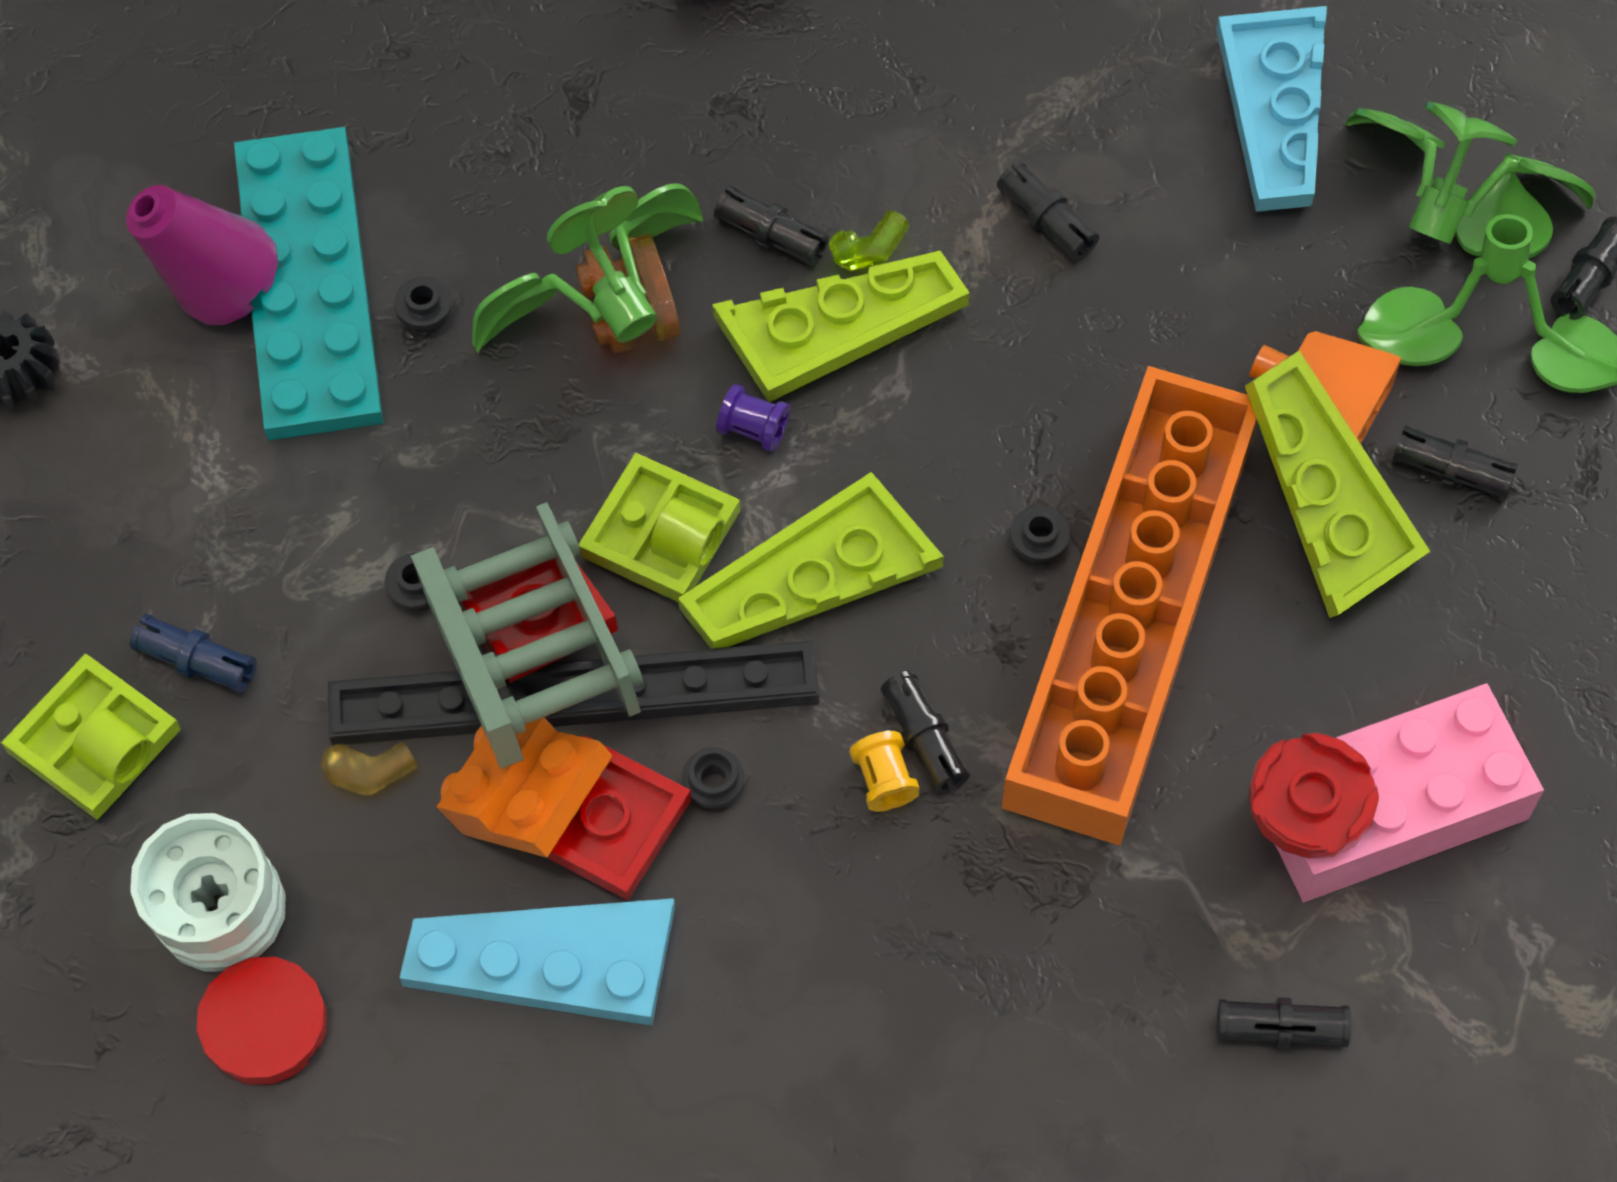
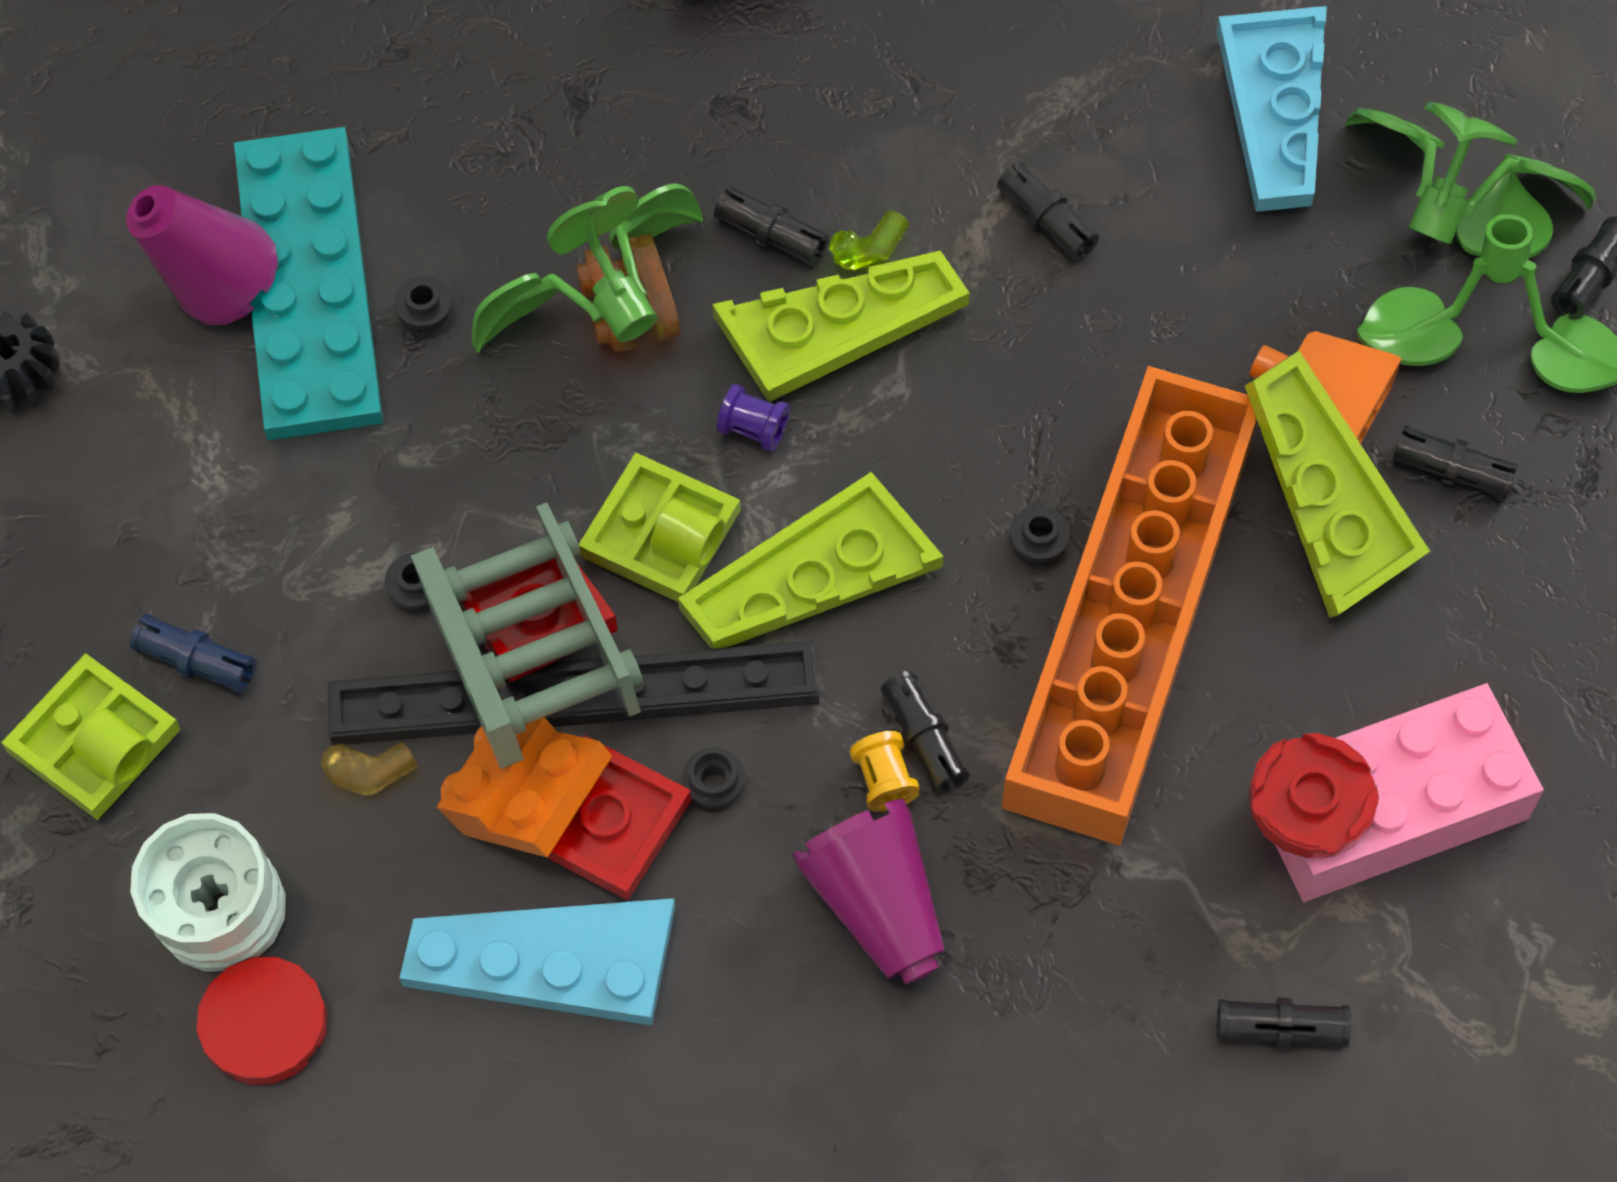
(878, 889): none -> magenta cone

